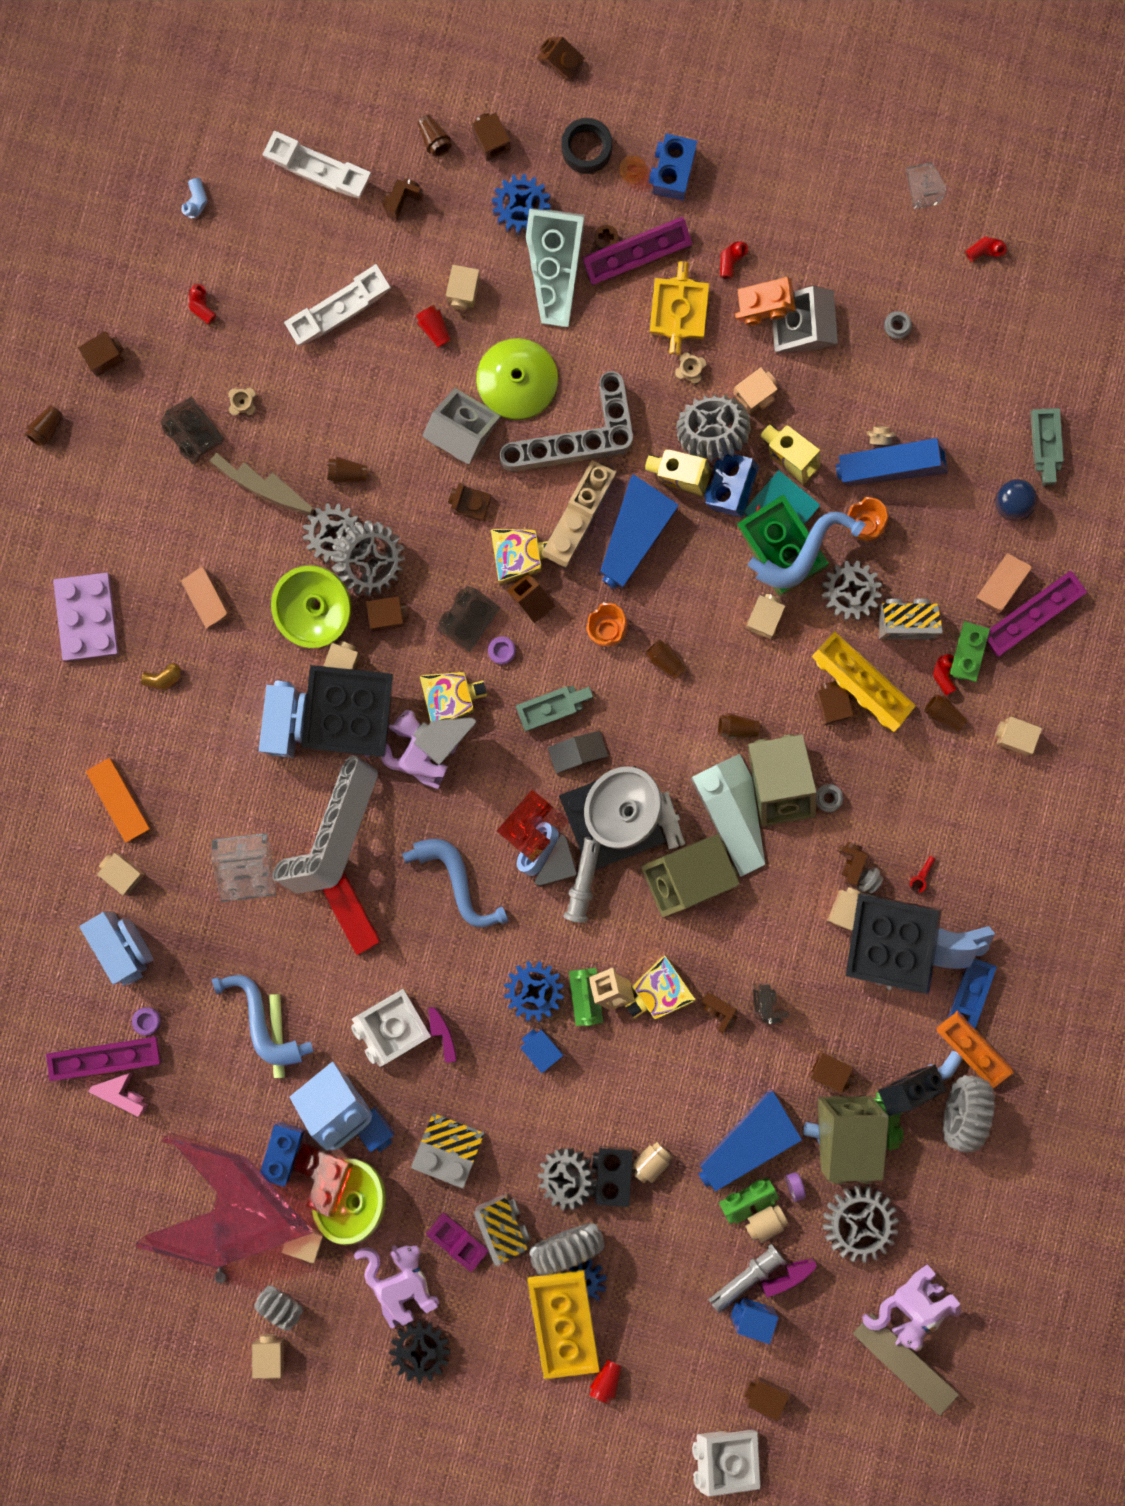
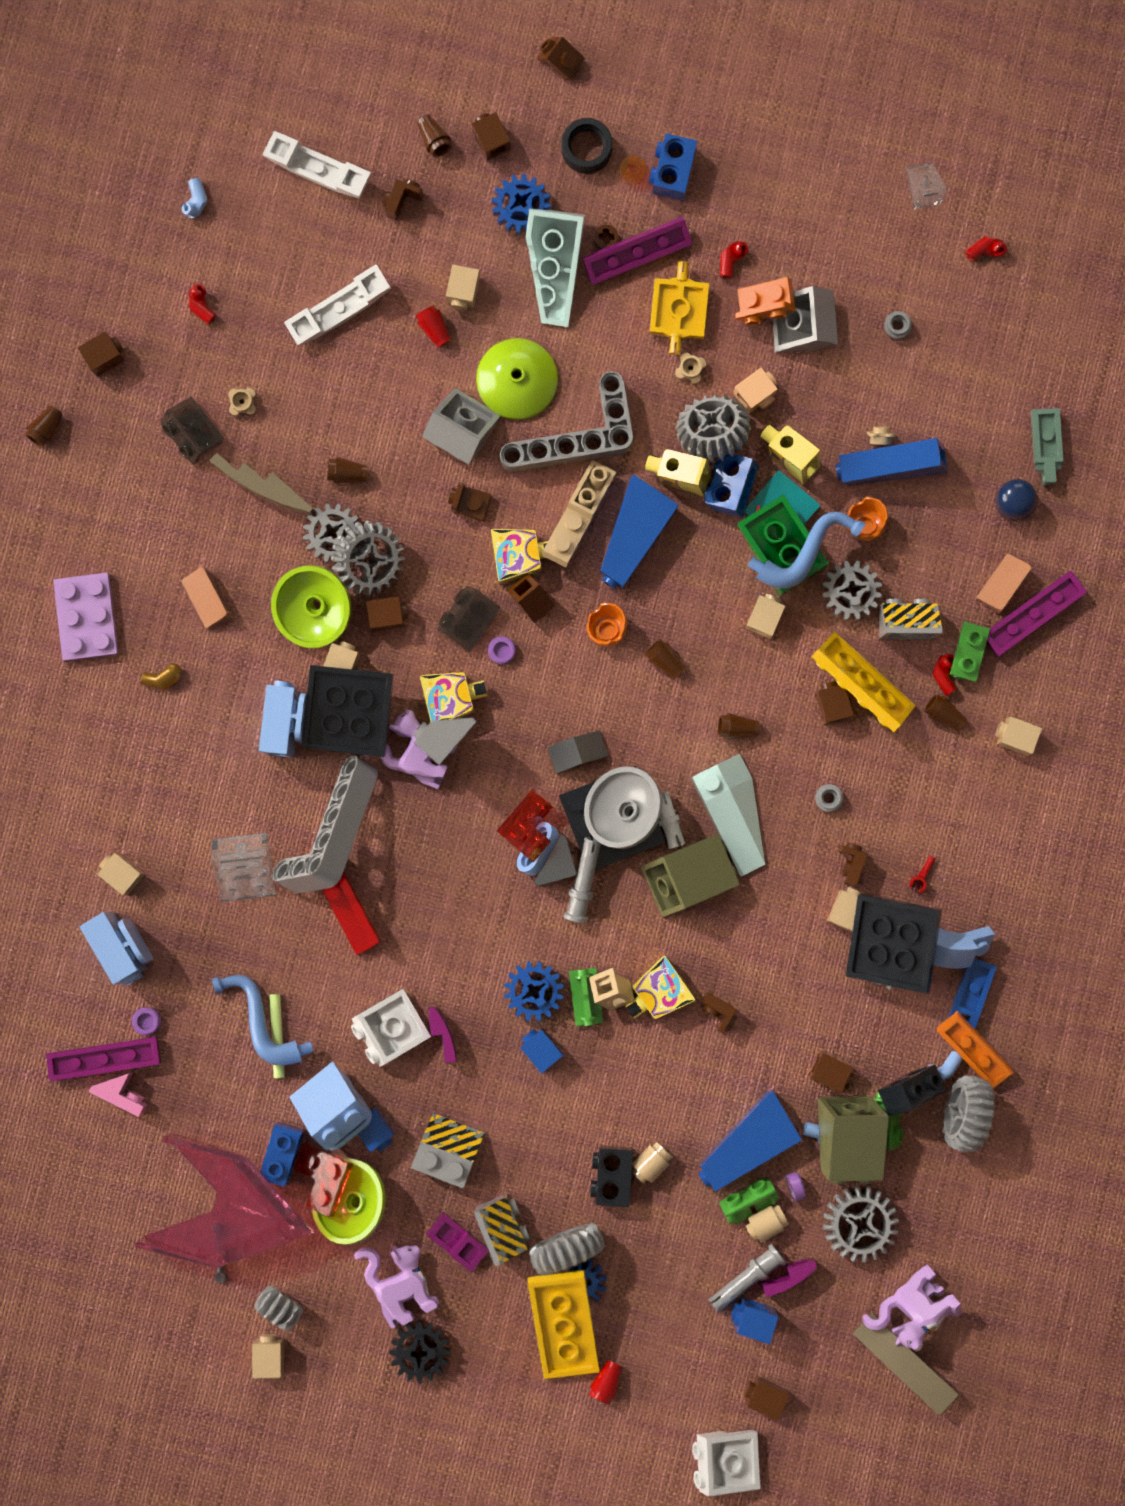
(118, 800): orange tile -> none
(305, 1247): tan brick -> none
(445, 851): medium blue animal -> none
(552, 706): sand green hinge -> none
(560, 1186): dark grey gear -> none
(764, 999): clear smoke bracket -> none
(782, 780): slope -> none
(870, 880): light grey plate -> none

